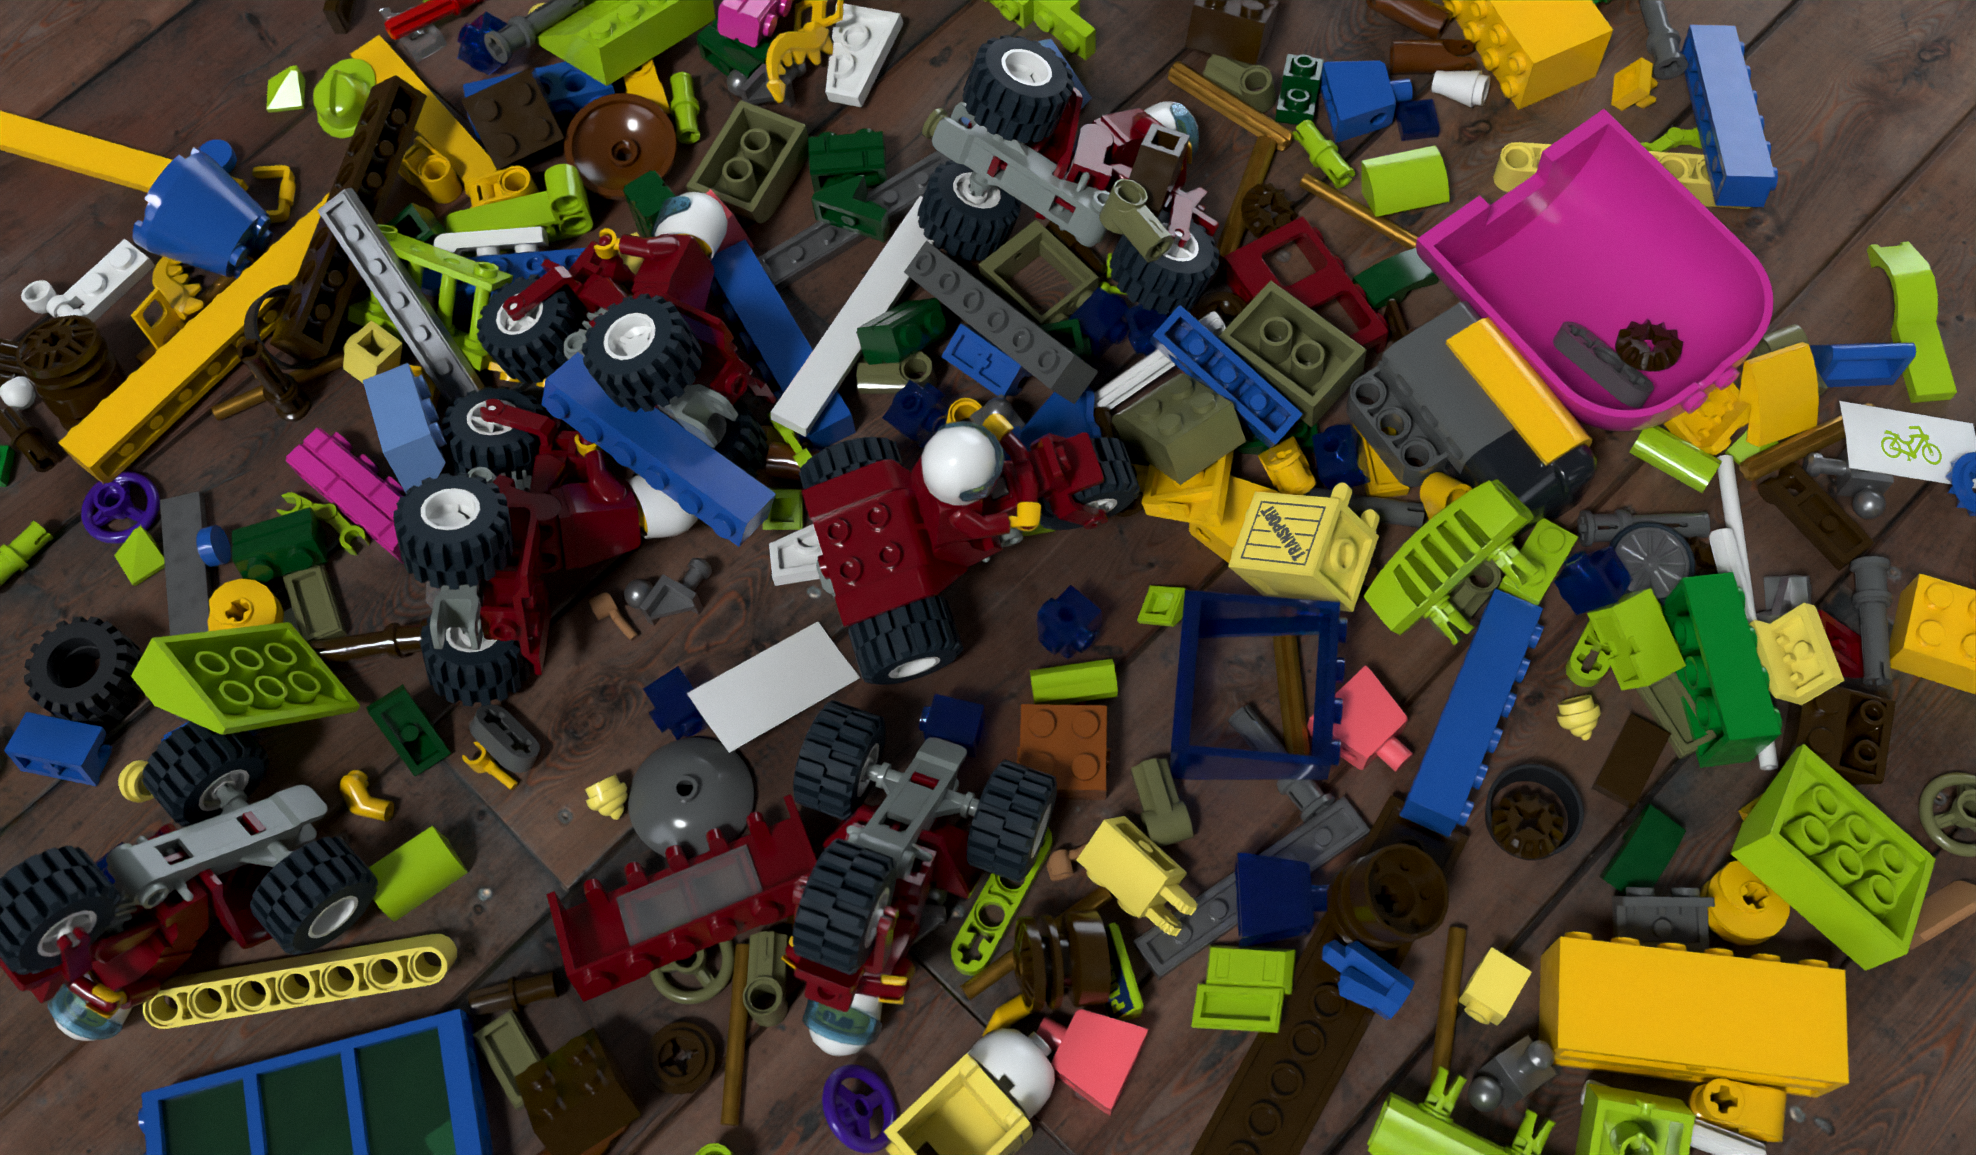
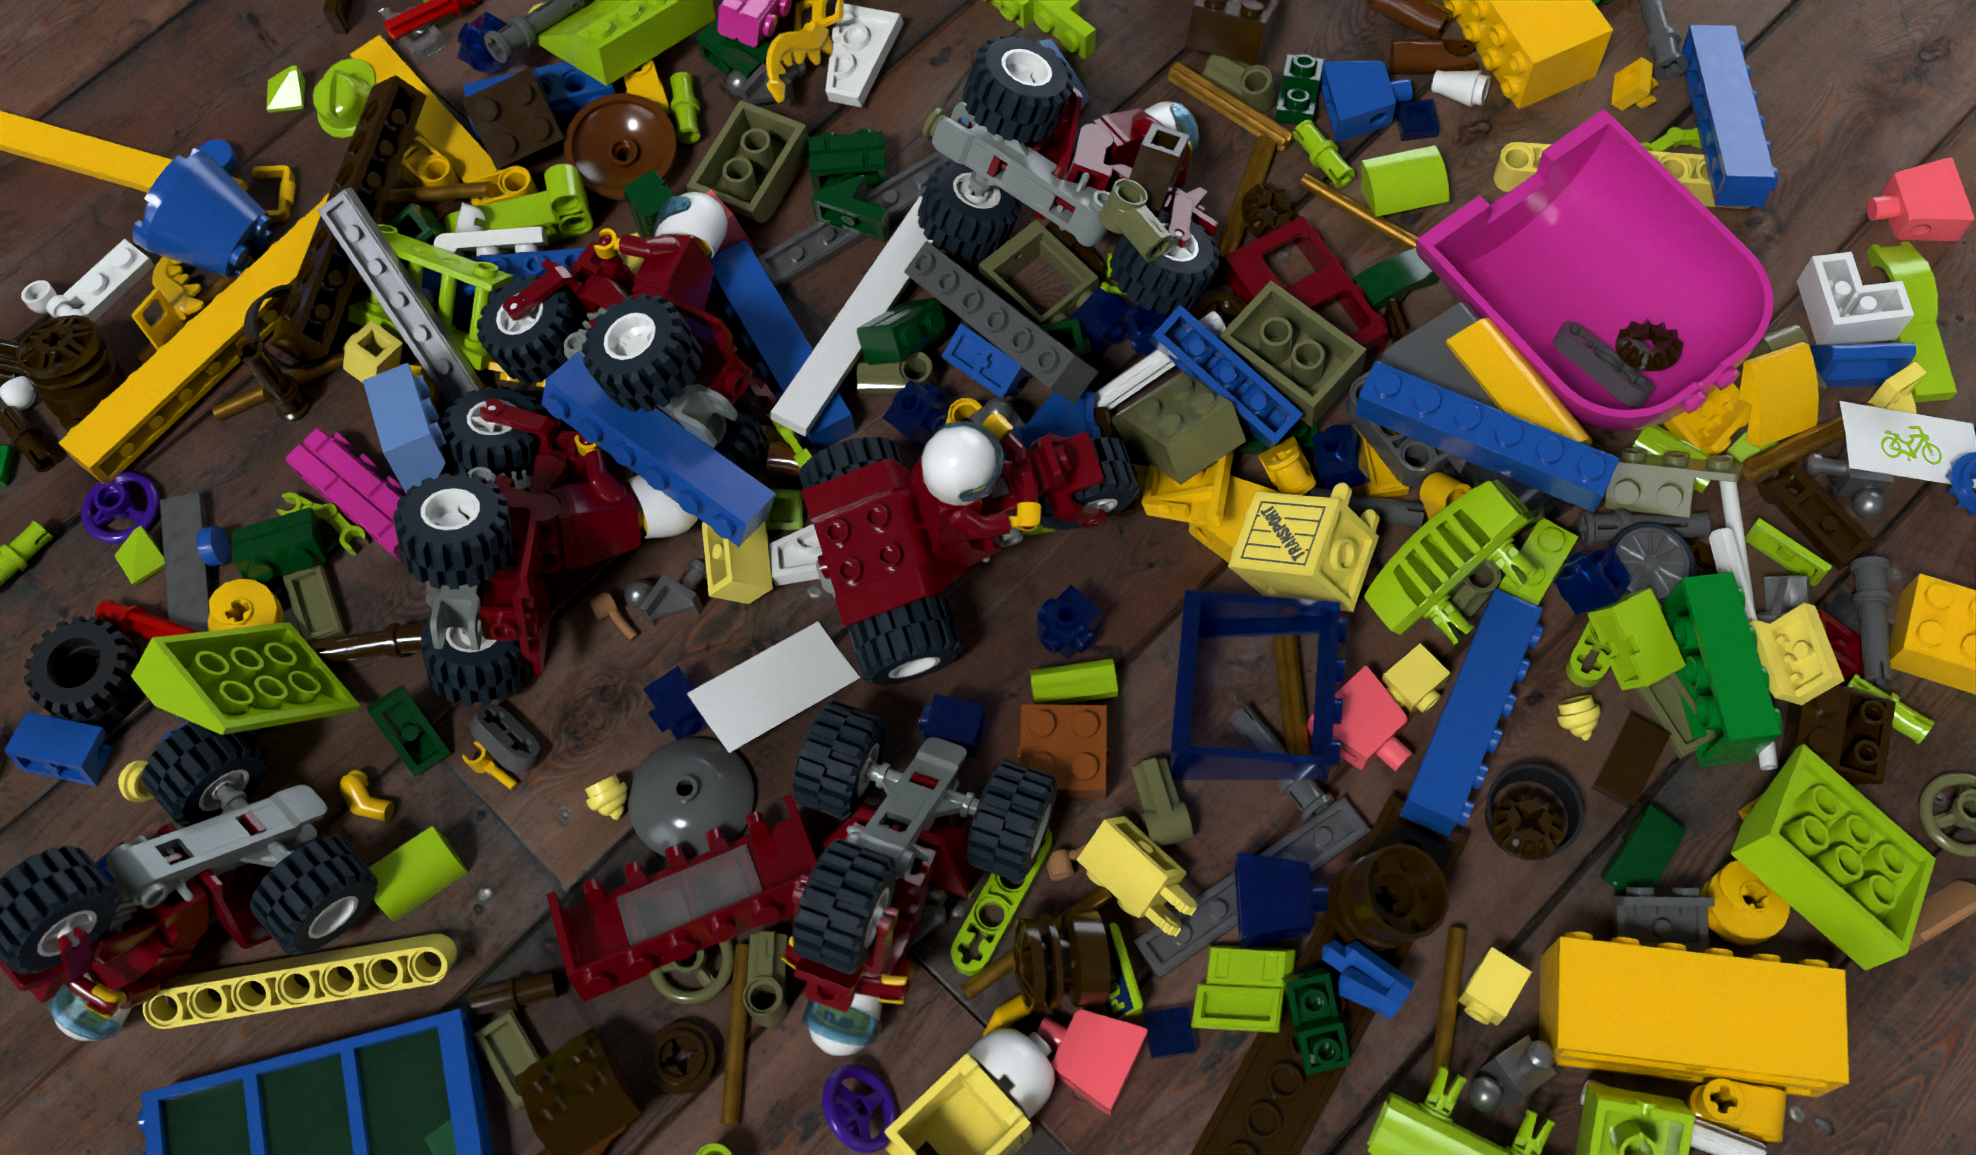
(135, 621): none -> red axle
(440, 193): none -> pearl gold bar
(467, 217): none -> white hinge
(735, 571): none -> light yellow brick
(1162, 606): lime slope -> none
(1169, 1033): none -> clear blue tile
(1316, 1021): none -> dark green slope
(1416, 681): none -> light yellow brick
(1486, 436): none -> blue brick
(1664, 481): none -> olive bracket
(1787, 551): none -> lime slope
(1845, 309): none -> white brick
(1896, 391): none -> light yellow tile
(1905, 719): none -> lime pin
(1924, 203): none -> coral torso

